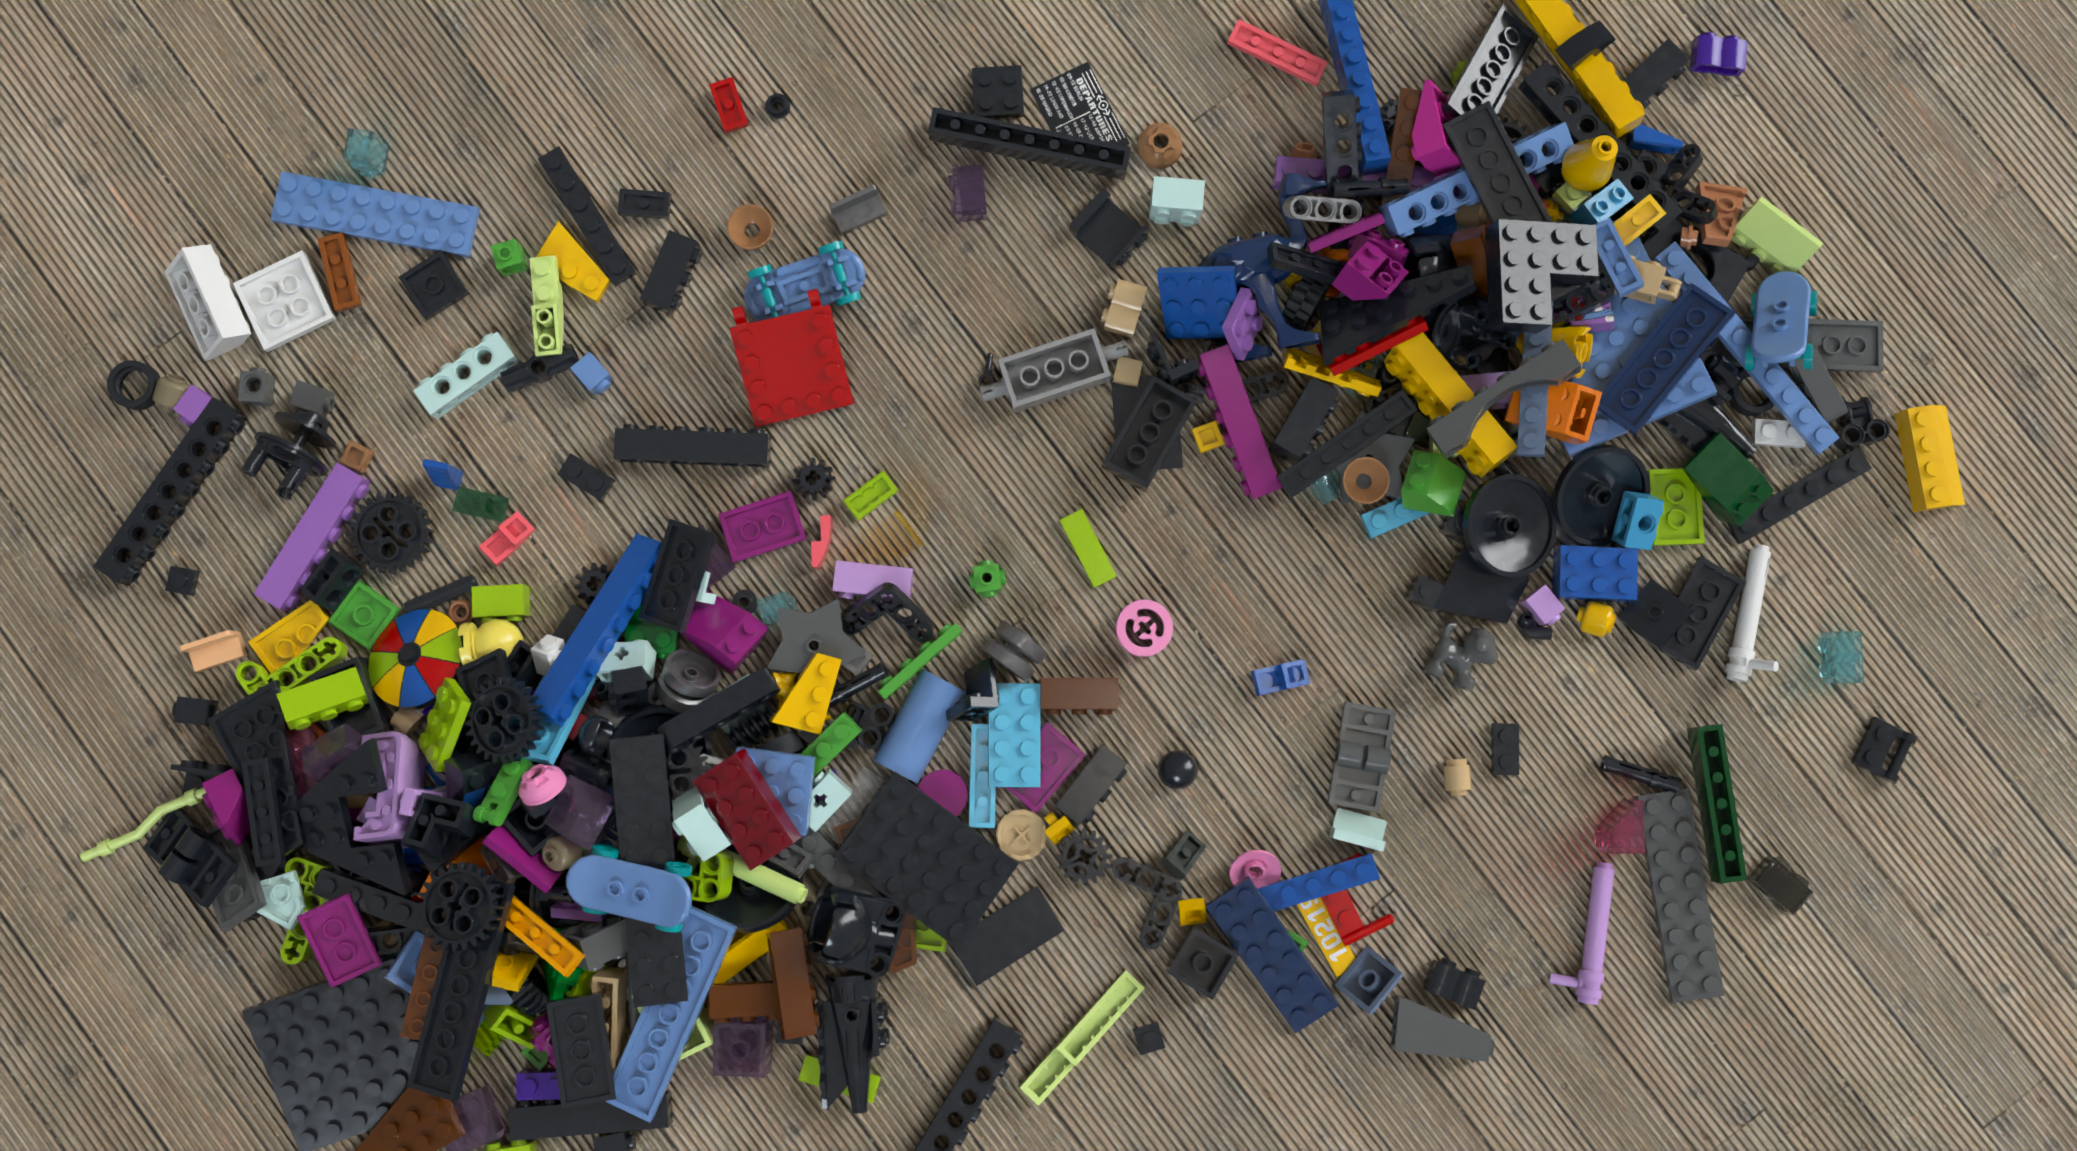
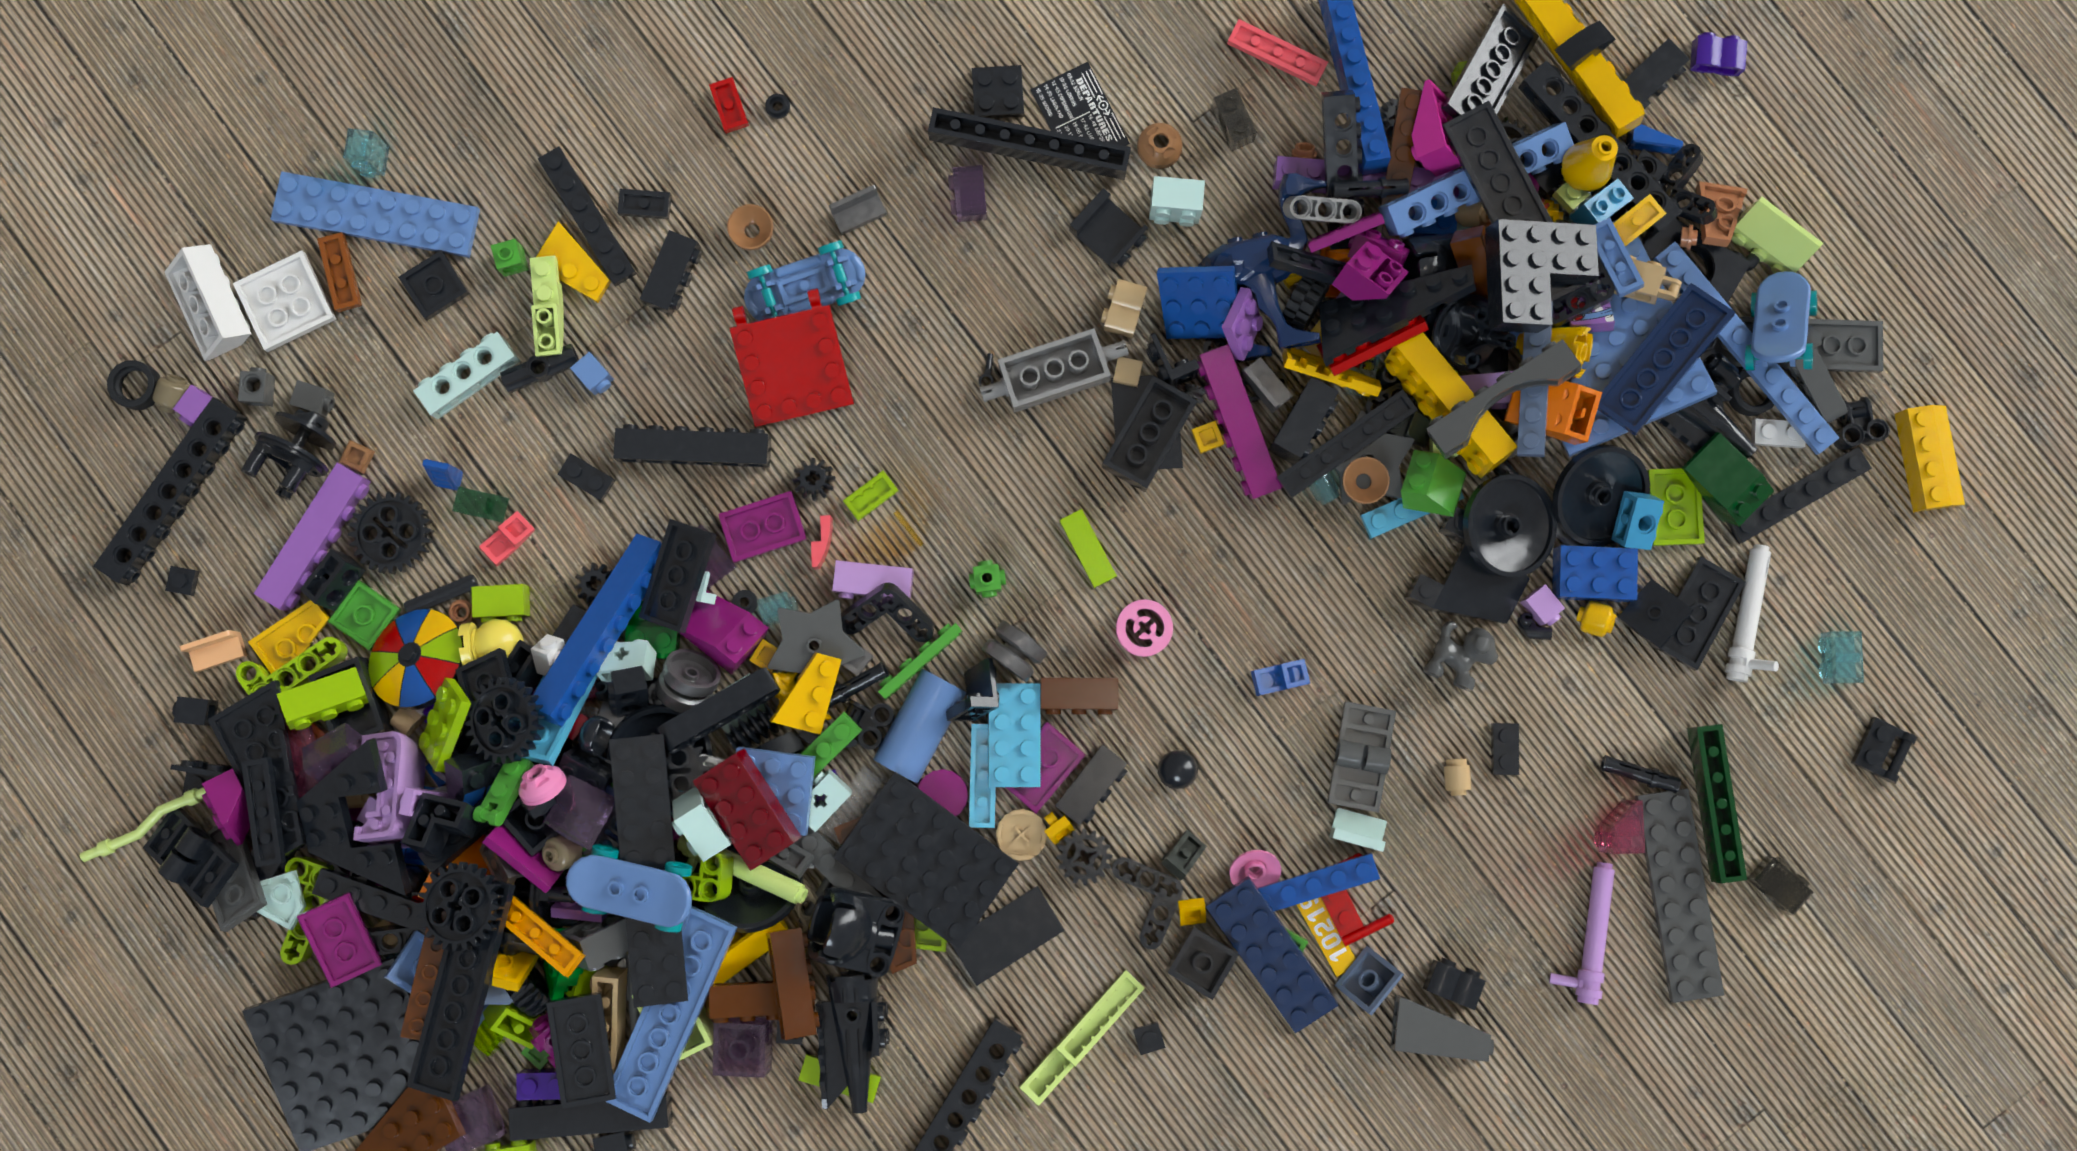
(763, 655): none -> yellow plate
(1233, 119): none -> clear smoke brick
(1266, 385): none -> flat silver panel

